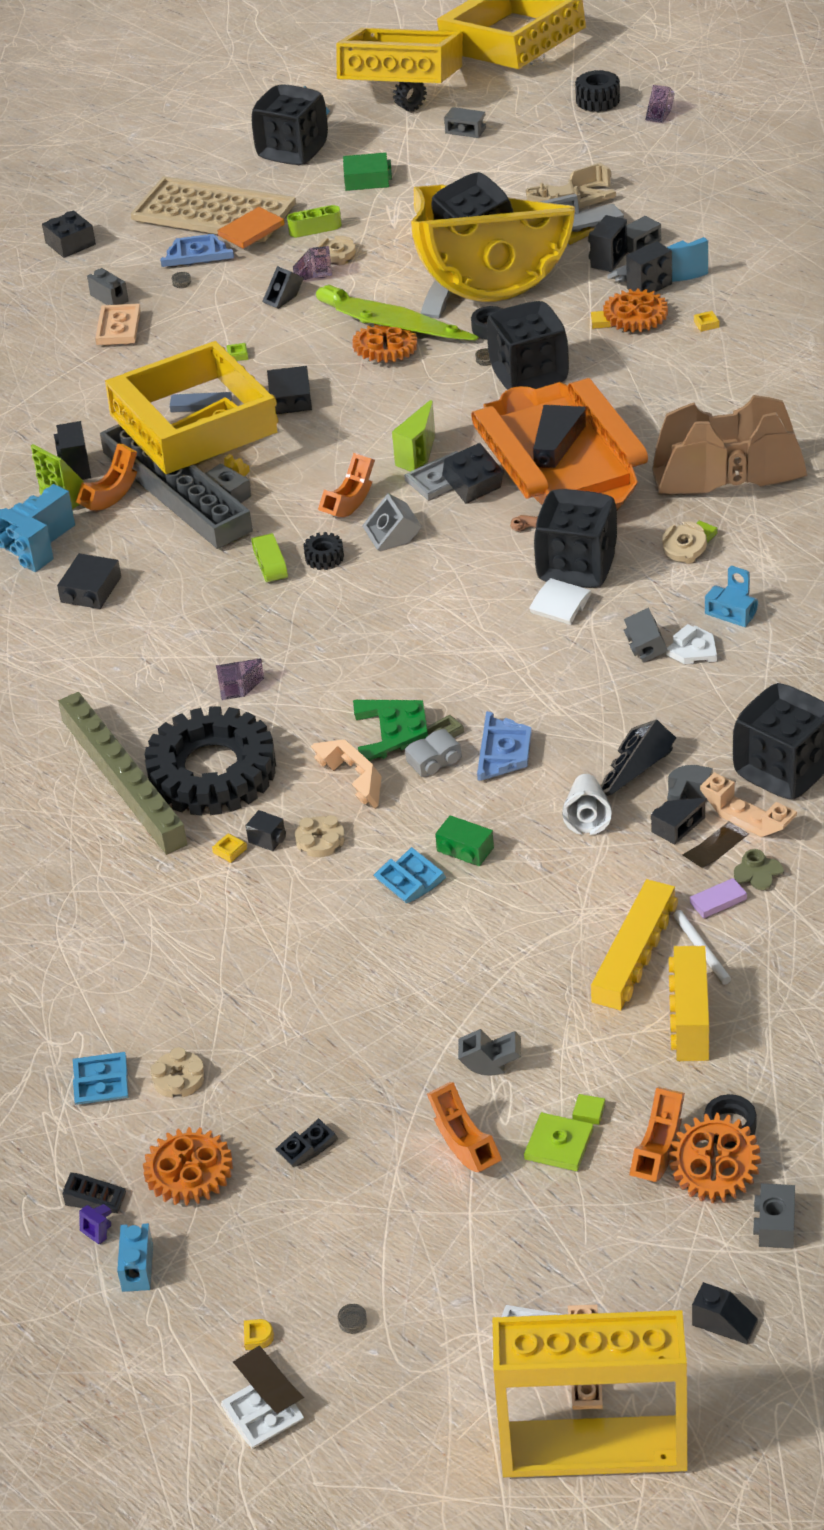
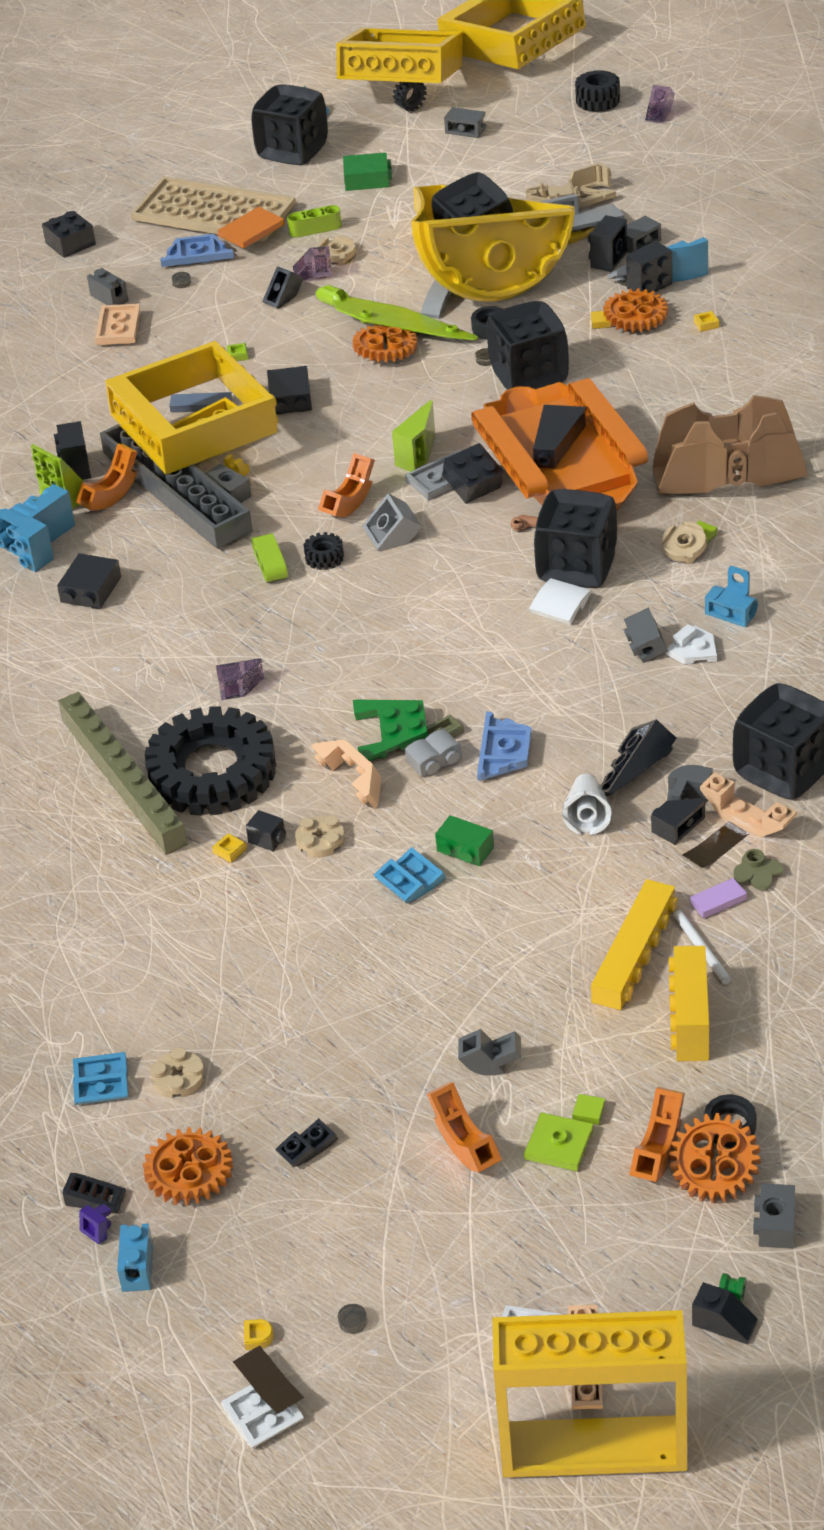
(735, 1285): none -> green wheel

